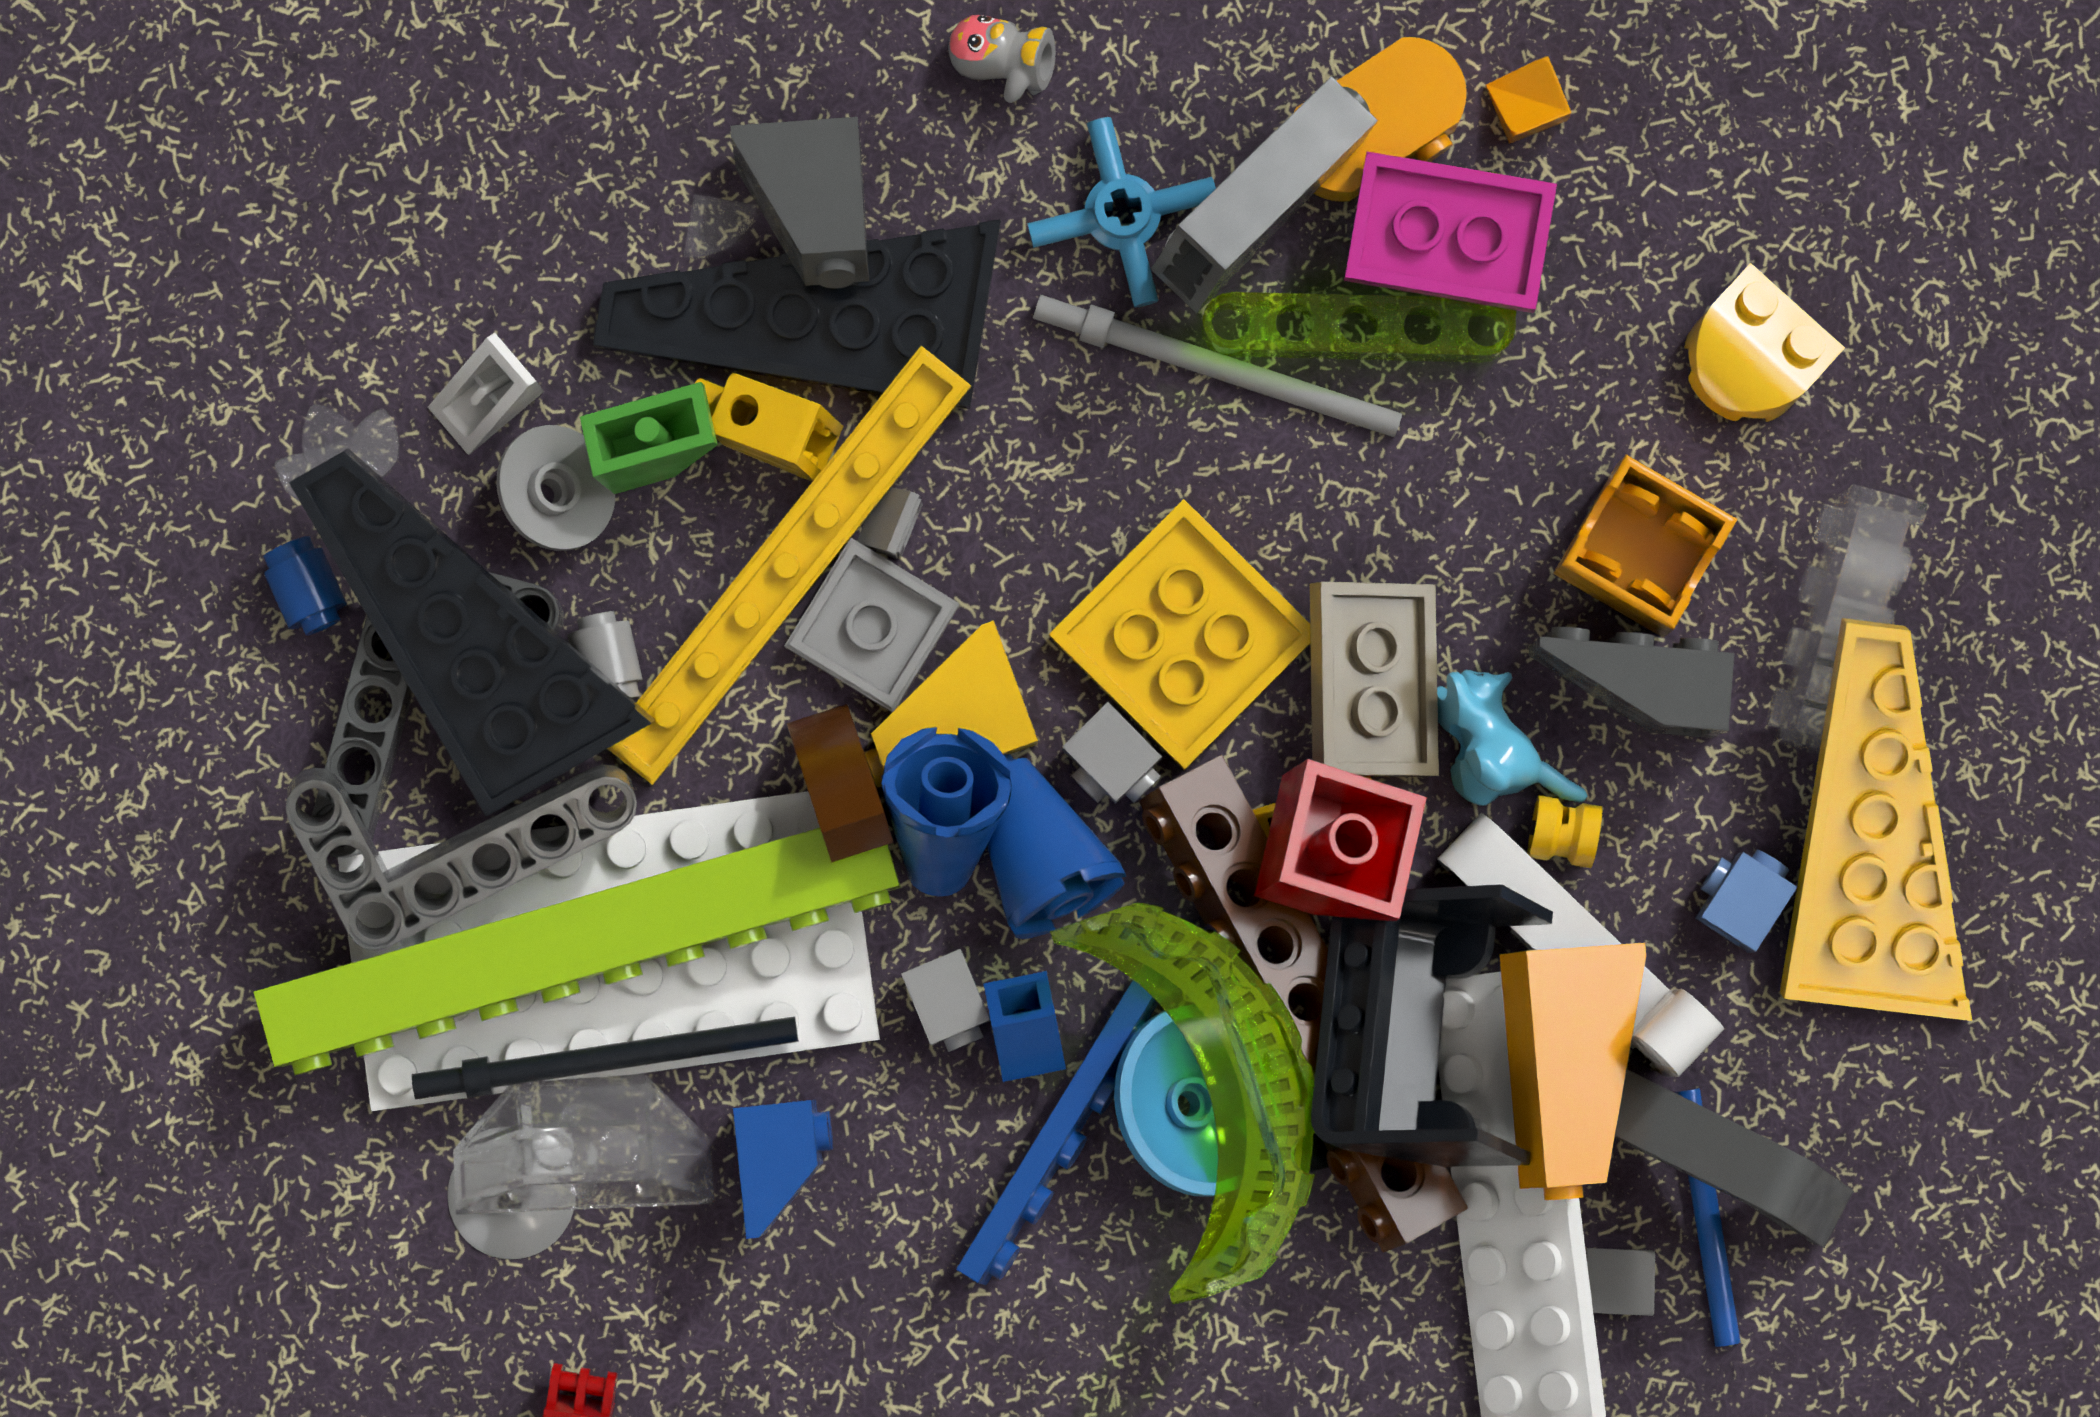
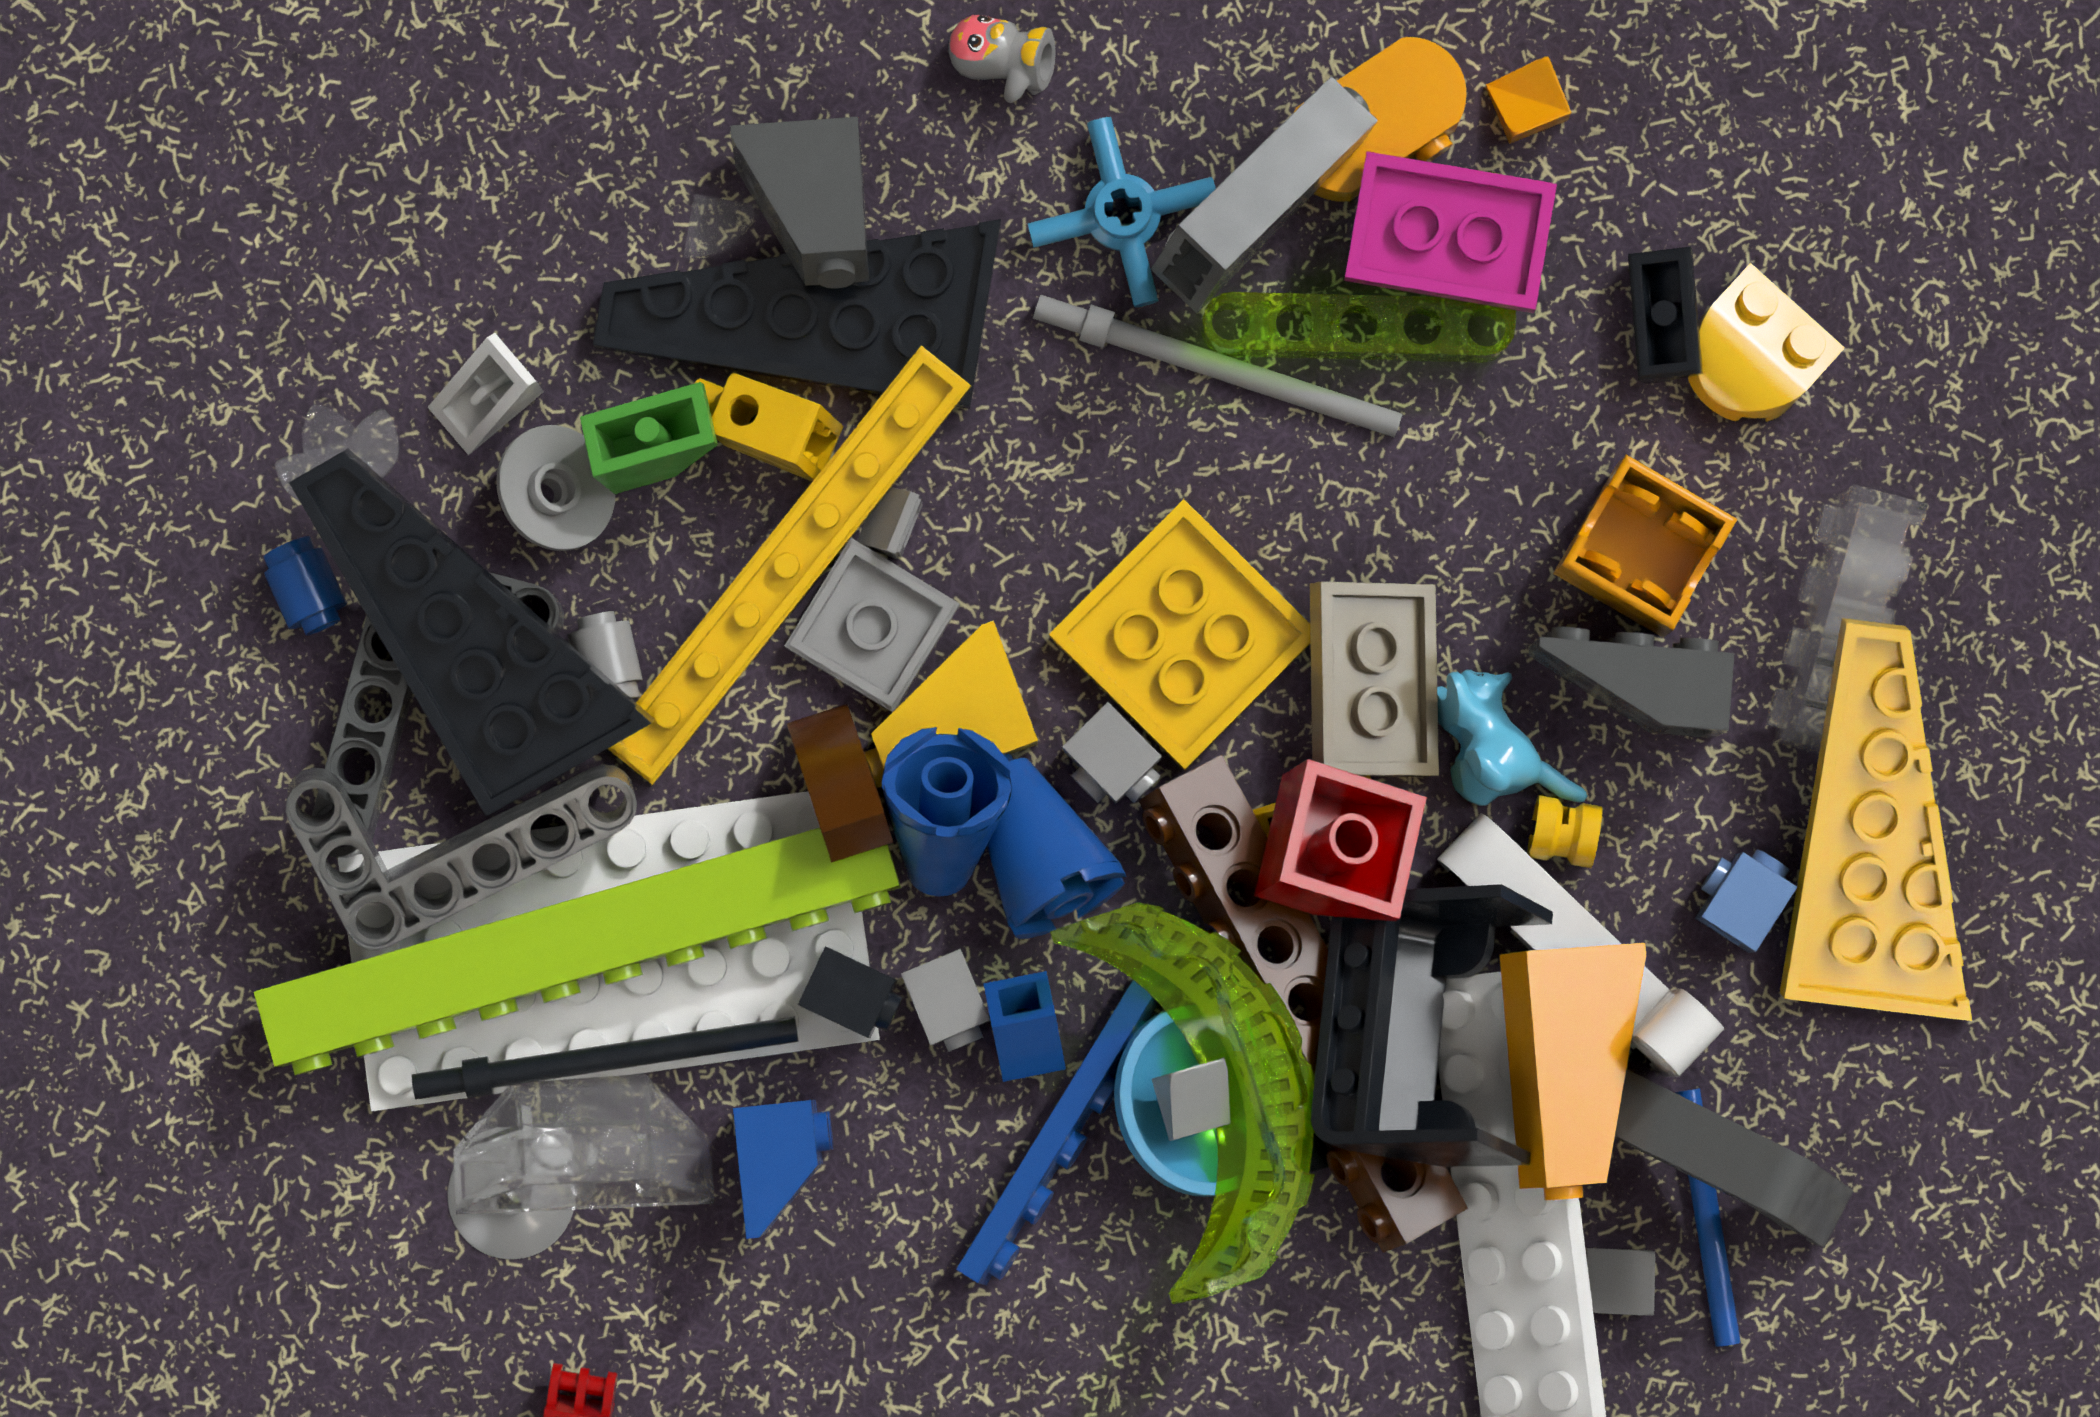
(851, 994): none -> black brick
(1194, 1099): none -> light grey slope
(1665, 315): none -> black slope

